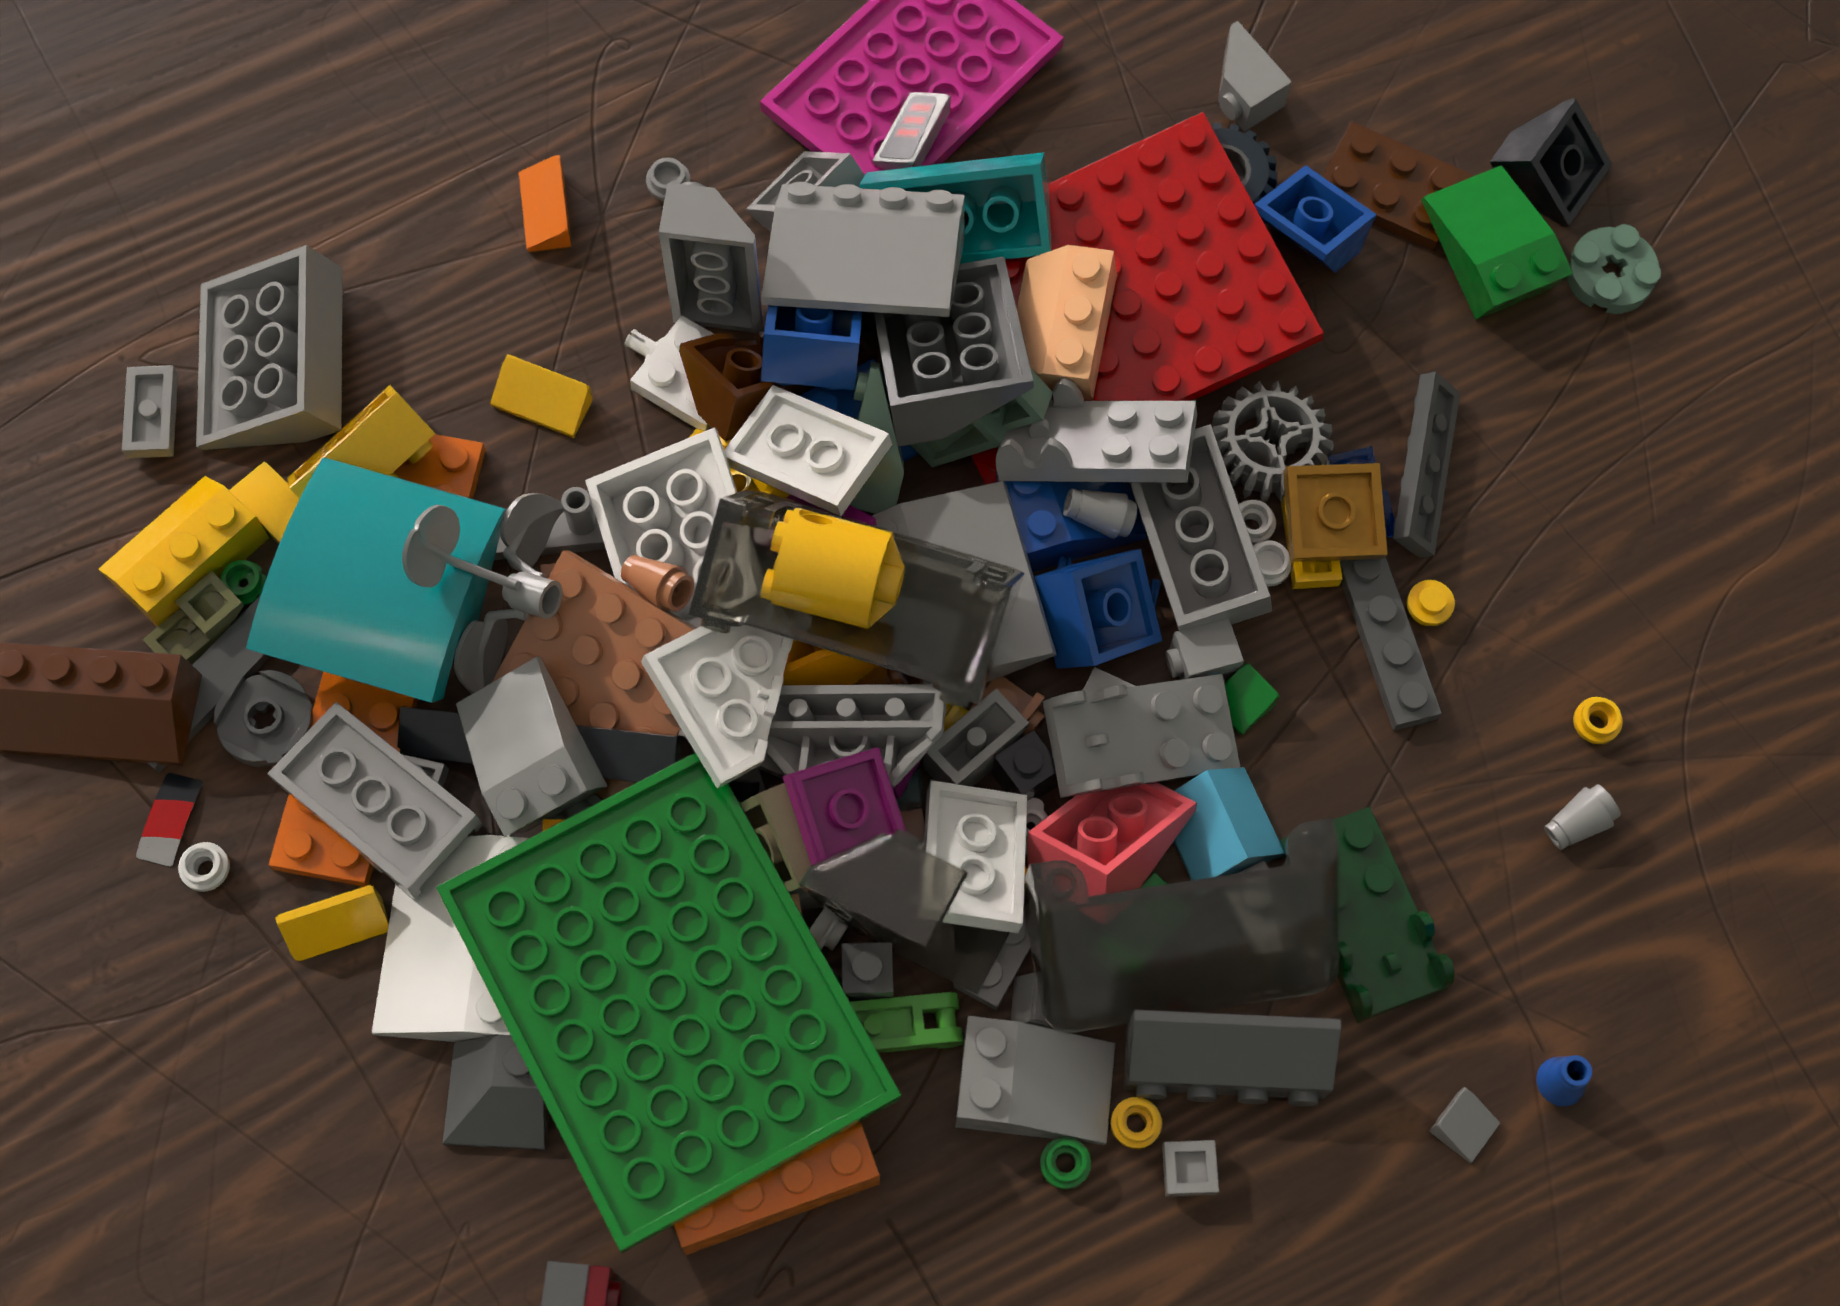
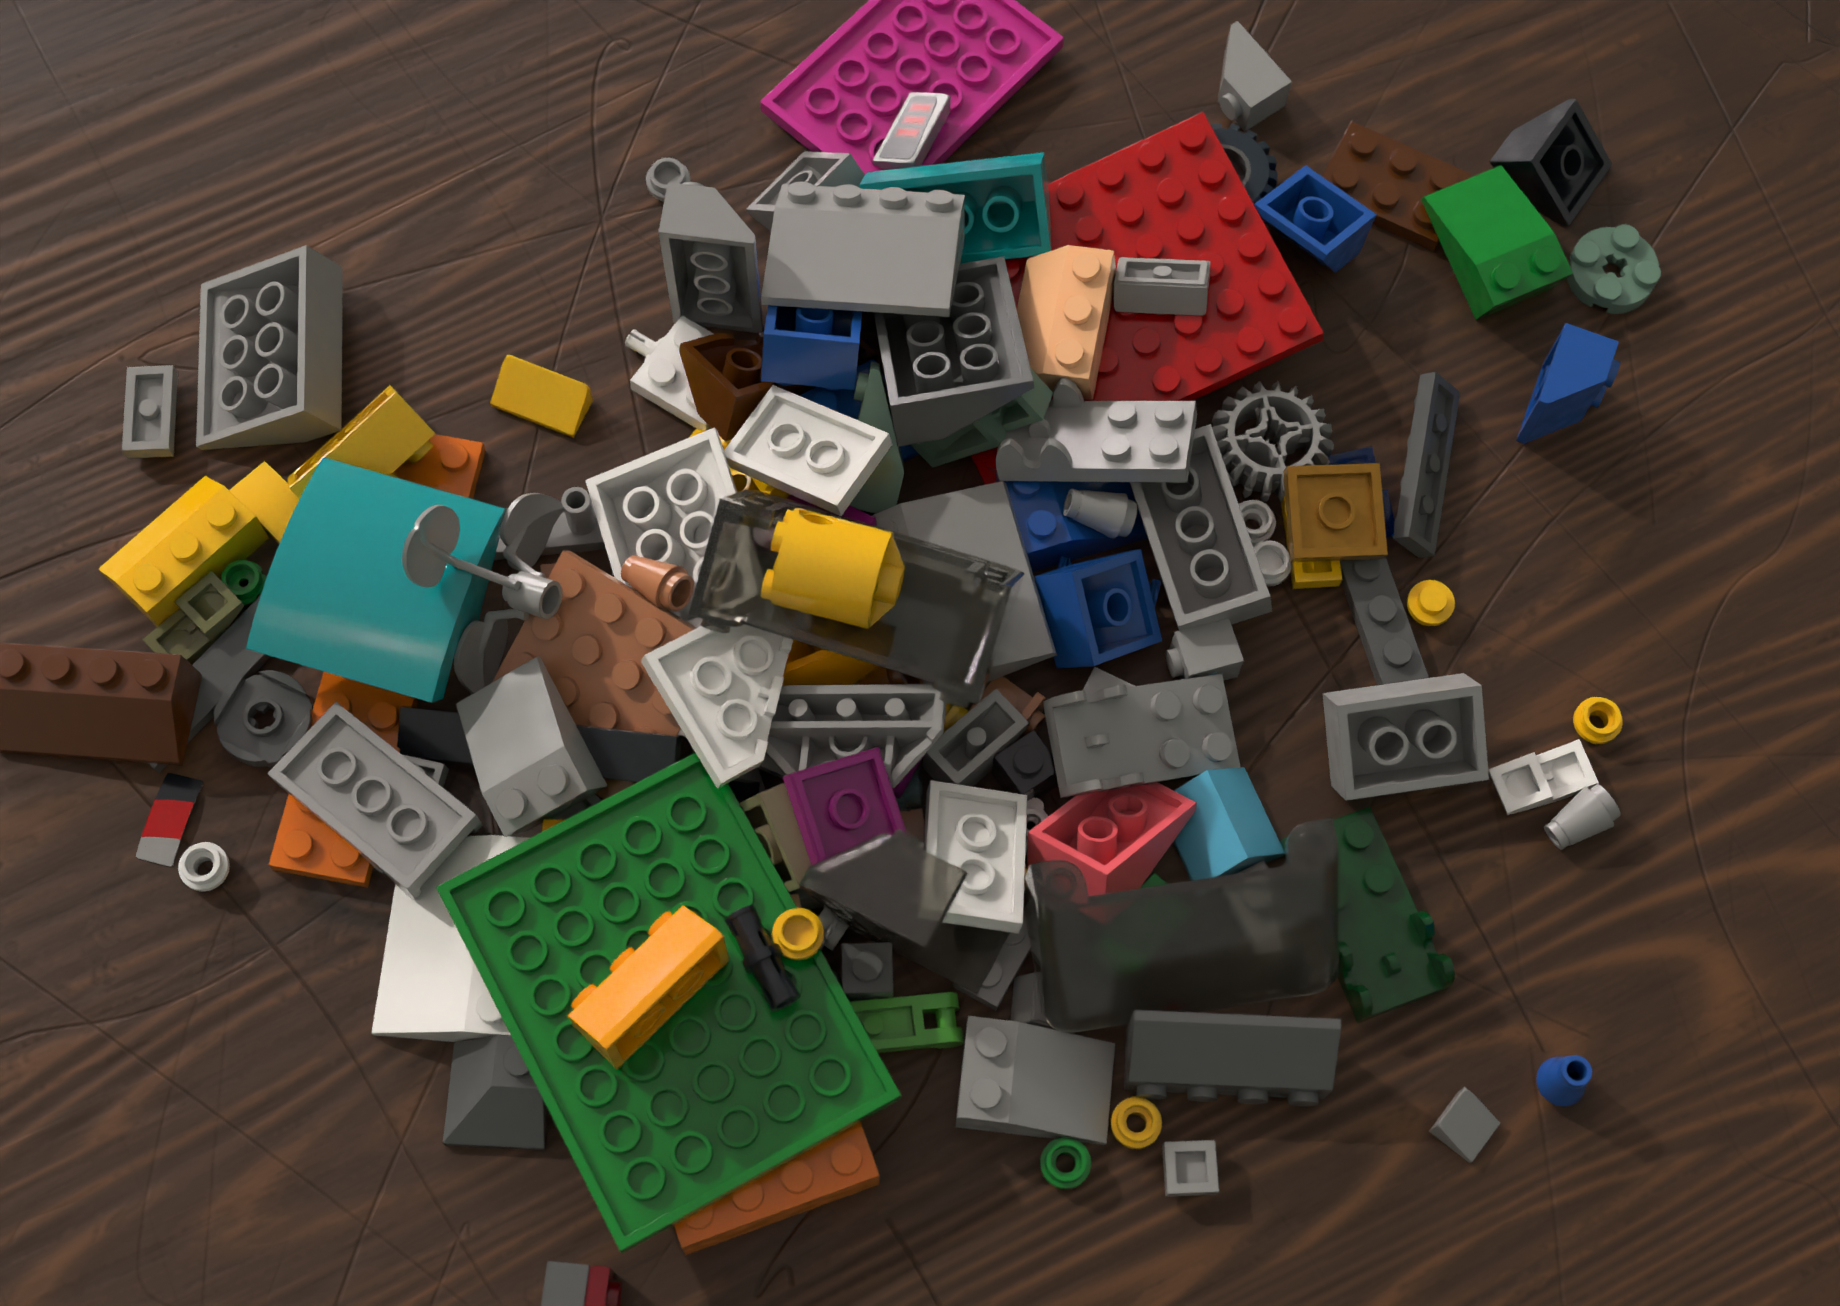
(333, 923): yellow slope -> none
(545, 206): orange slope -> none
(649, 984): none -> light orange slope
(762, 958): none -> black pin
(798, 933): none -> yellow plate
(1161, 286): none -> light grey slope
(1249, 698): green slope -> none
(1406, 736): none -> light grey brick
(1543, 777): none -> white slope
(1569, 382): none -> blue slope

